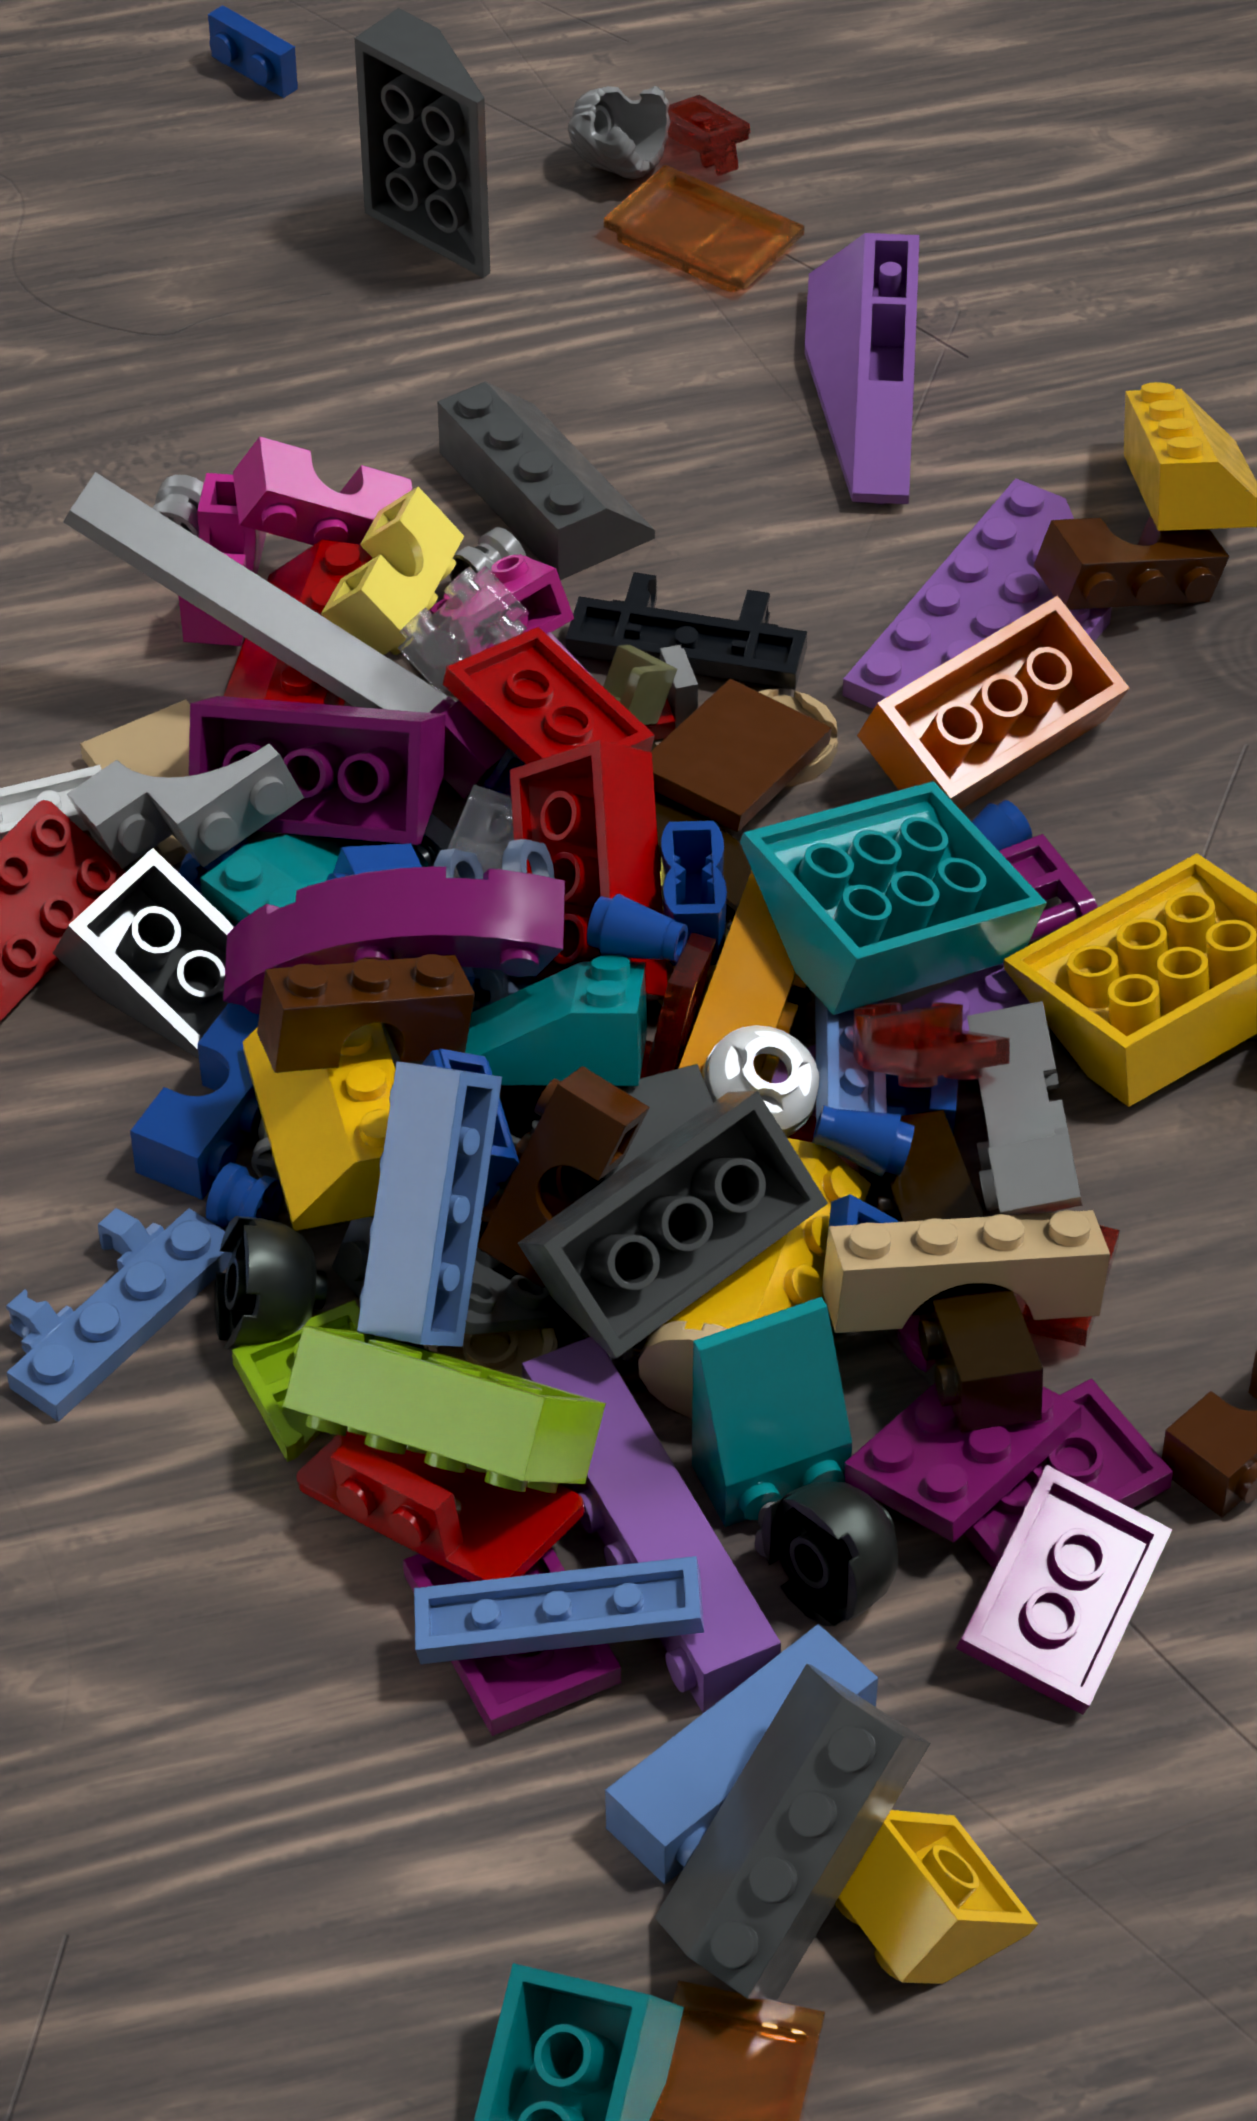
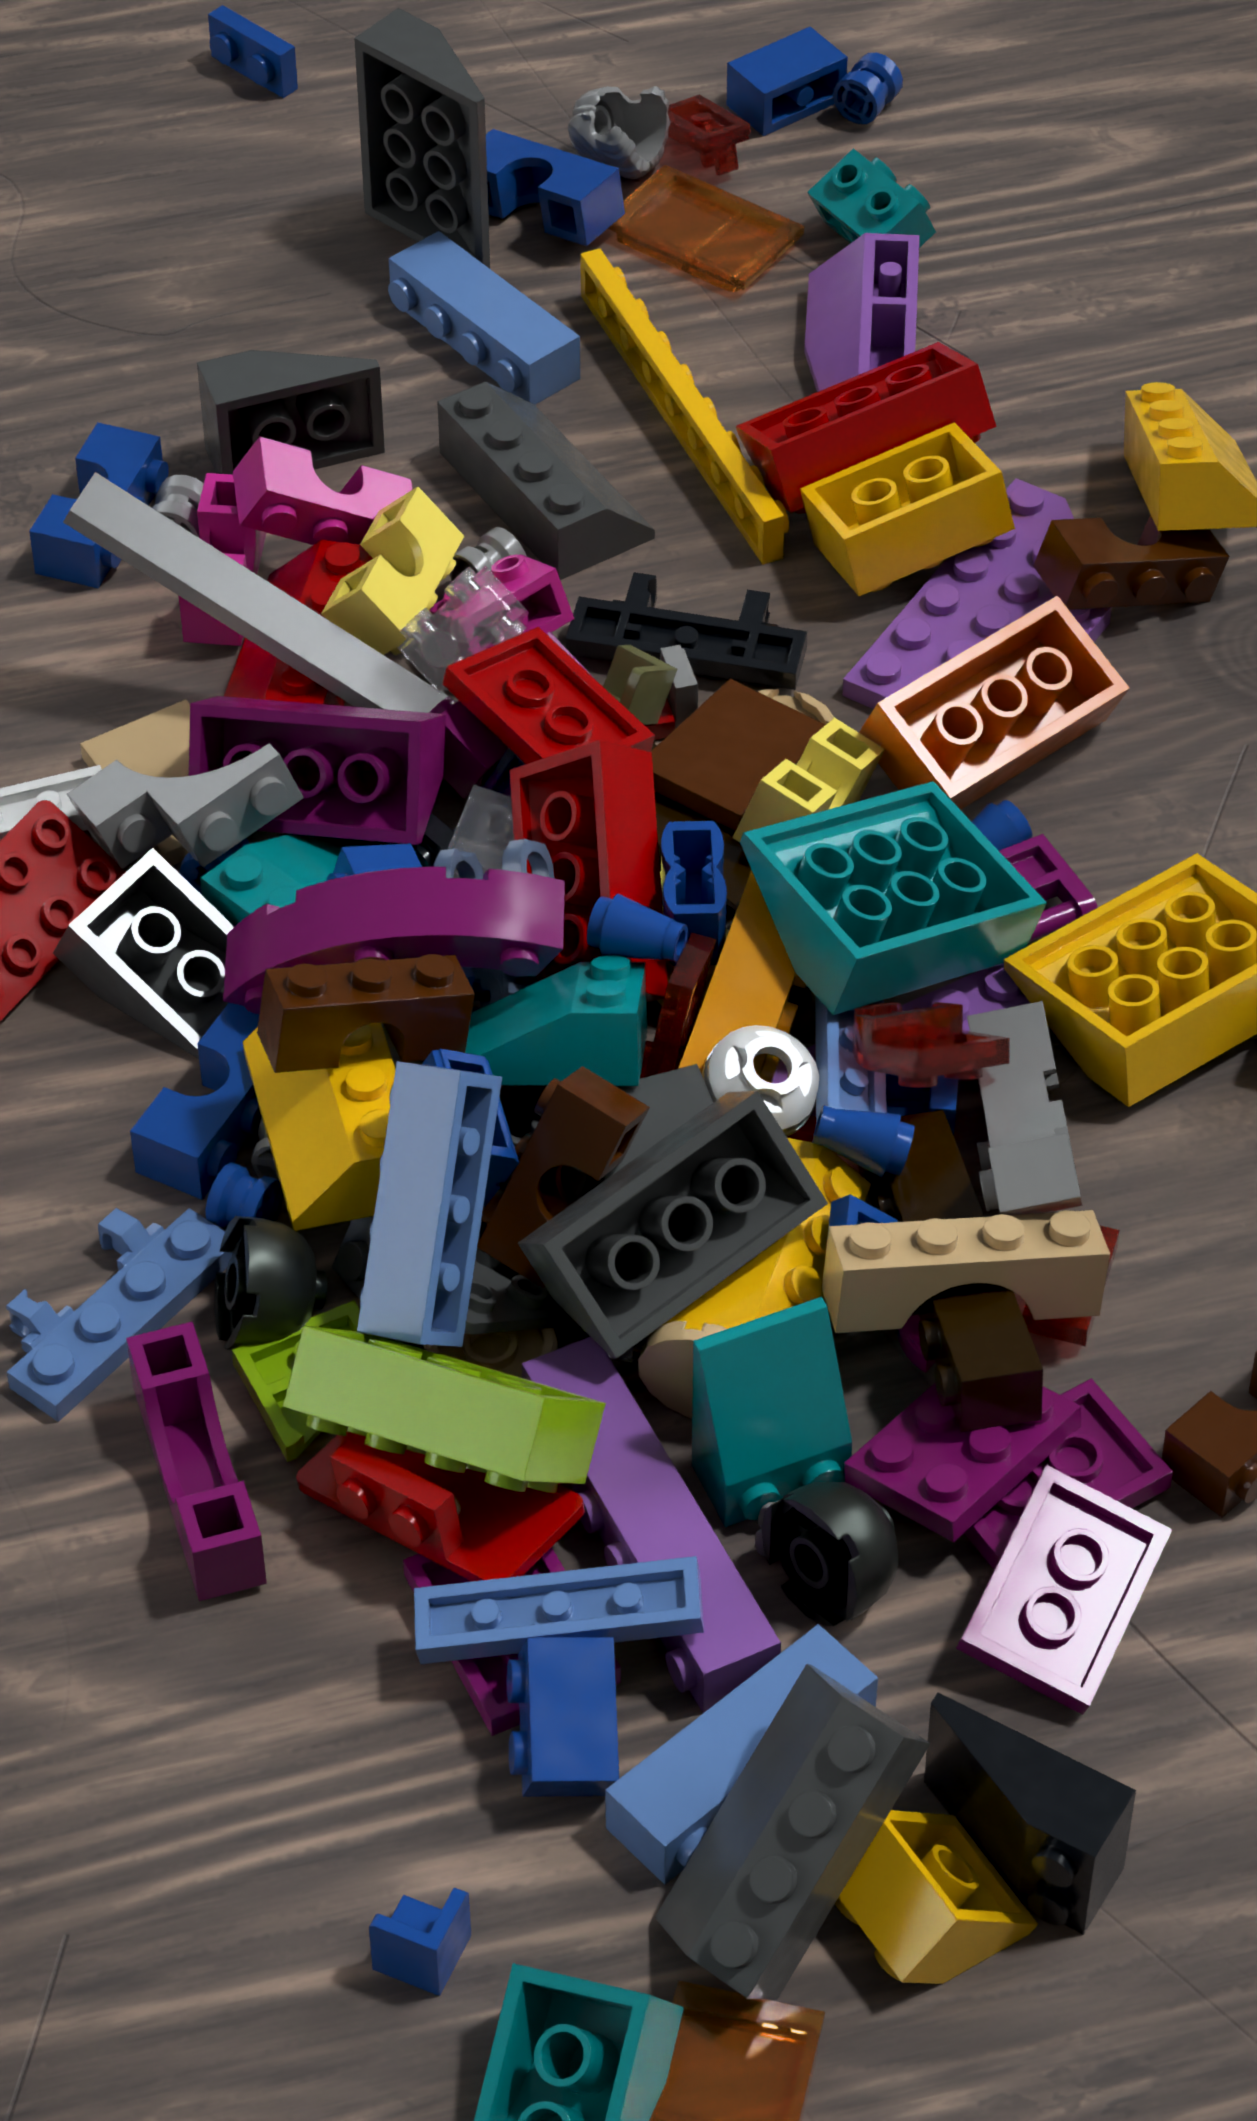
(122, 457): none -> blue arch
(194, 1463): none -> magenta arch
(294, 399): none -> dark grey slope
(421, 1941): none -> blue panel
(484, 318): none -> medium blue brick
(565, 1716): none -> blue brick
(574, 192): none -> blue arch
(683, 408): none -> yellow plate
(785, 80): none -> blue brick
(826, 776): none -> light yellow arch
(865, 419): none -> red slope
(866, 199): none -> teal brick
(867, 88): none -> blue wheel
(907, 509): none -> yellow brick
(1032, 1811): none -> black slope

